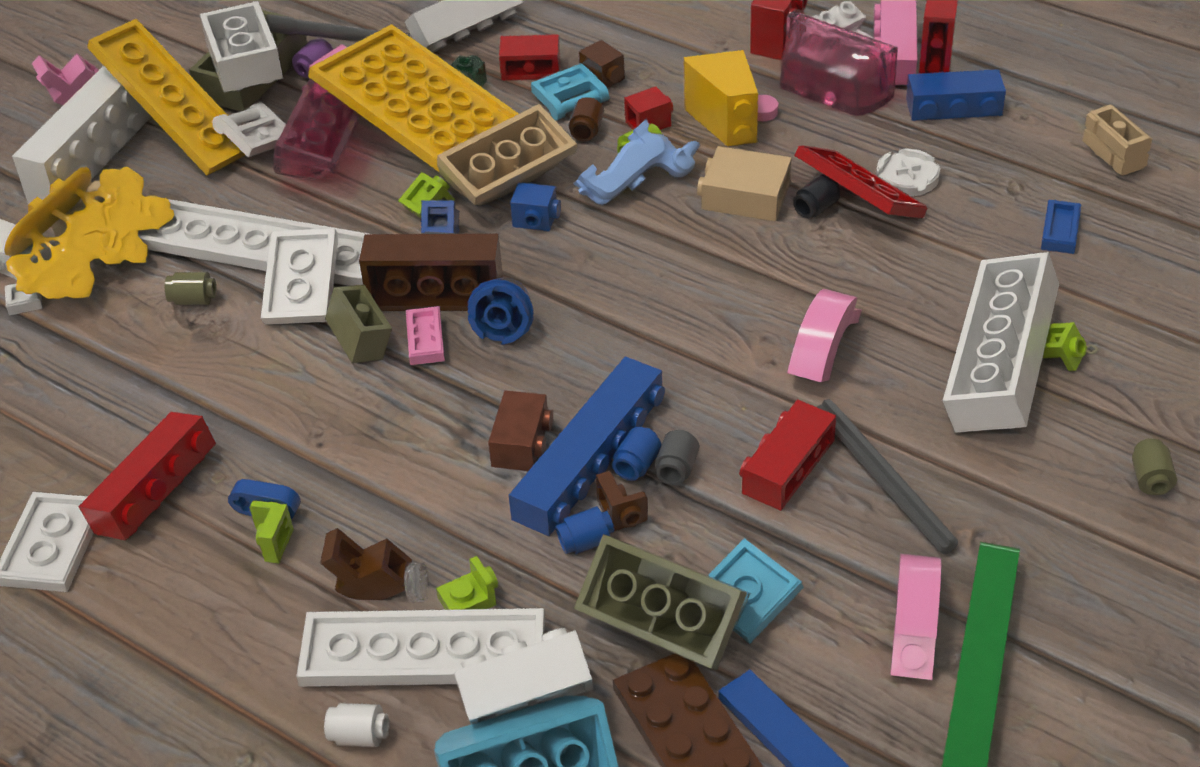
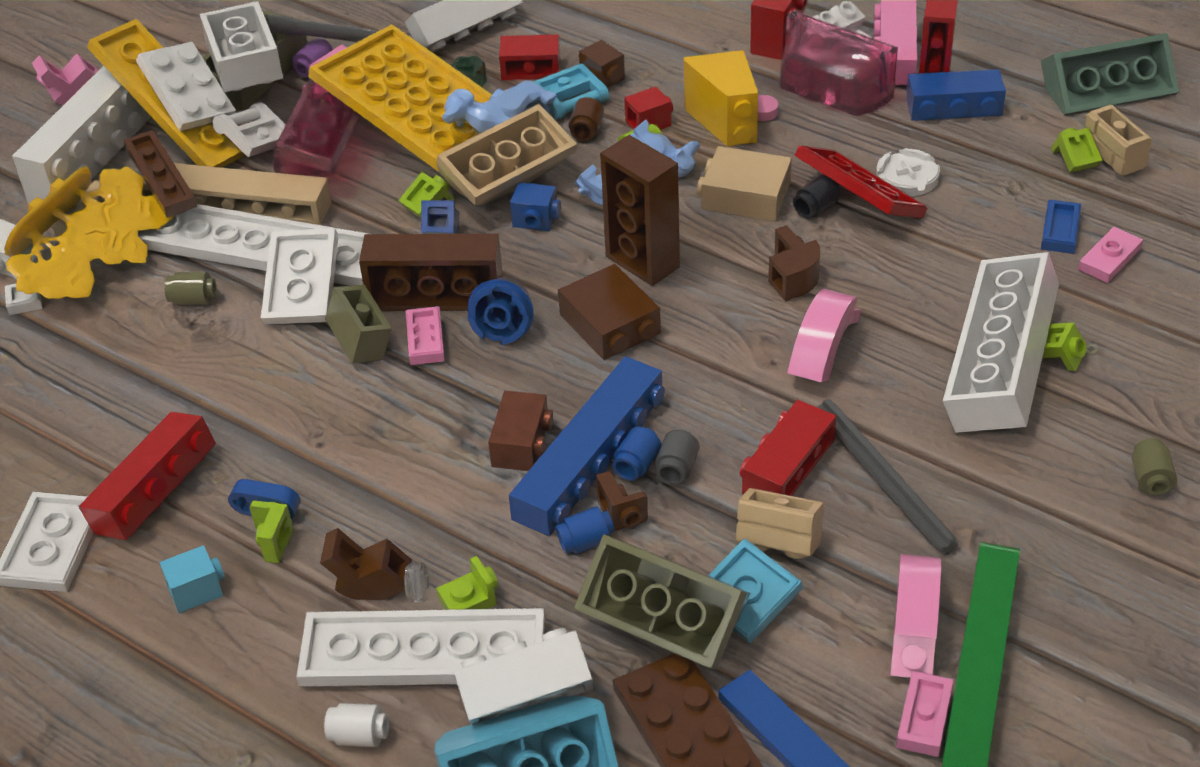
(160, 173): none -> reddish brown plate
(185, 85): none -> white plate
(192, 578): none -> medium azure brick
(258, 192): none -> tan brick
(501, 106): none -> light blue animal
(609, 311): none -> reddish brown brick
(641, 209): none -> reddish brown brick
(780, 522): none -> tan brick
(794, 265): none -> reddish brown brick
(924, 713): none -> bright pink plate
(1077, 149): none -> lime bracket
(1110, 74): none -> sand green slope
(1110, 254): none -> bright pink plate

